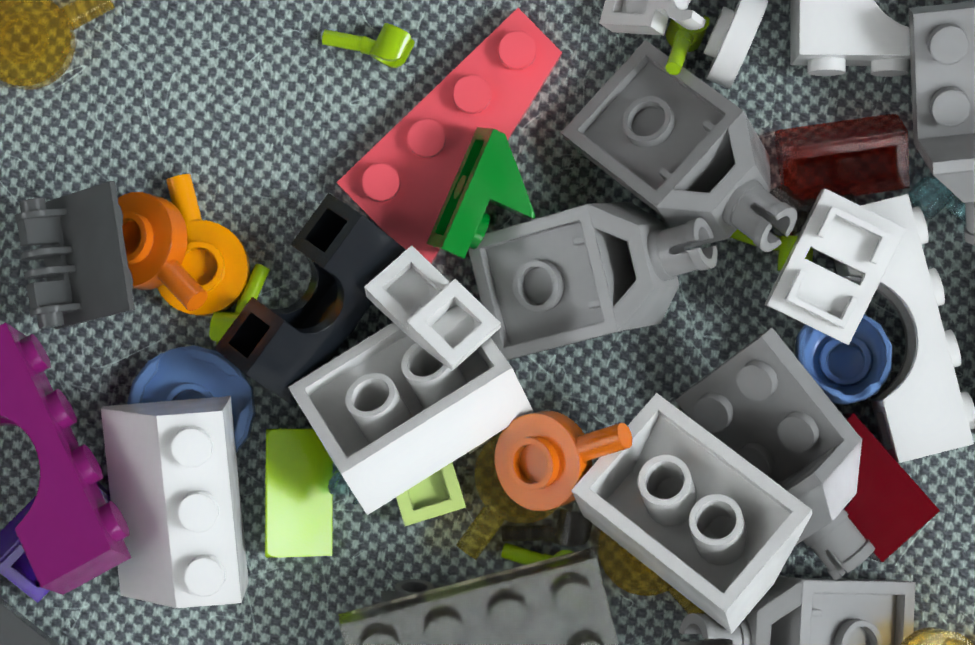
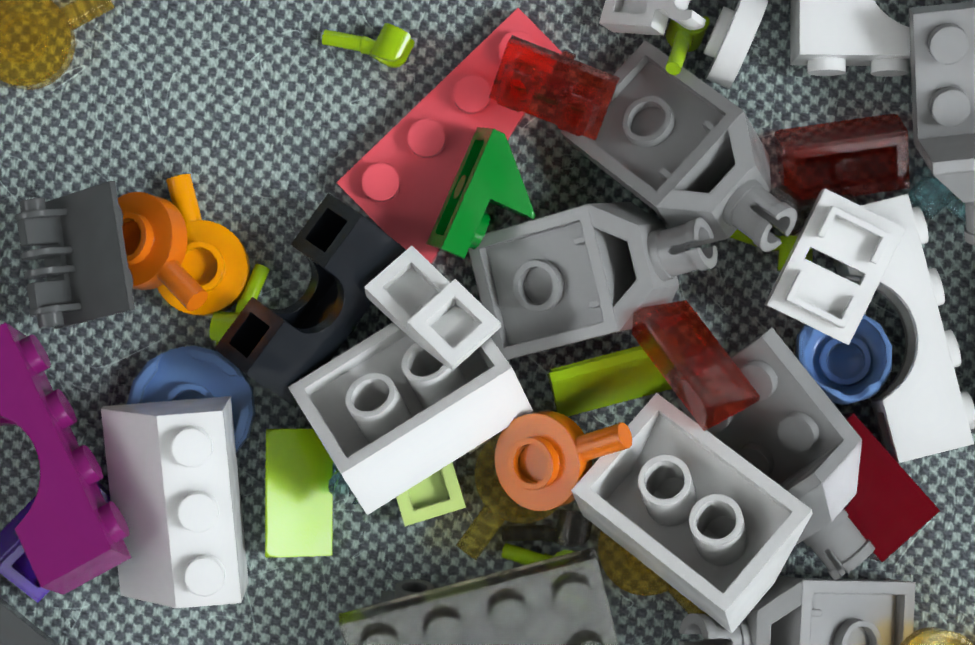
(553, 87): none -> clear red hips
(605, 381): none -> lime slope
(693, 362): none -> clear red slope

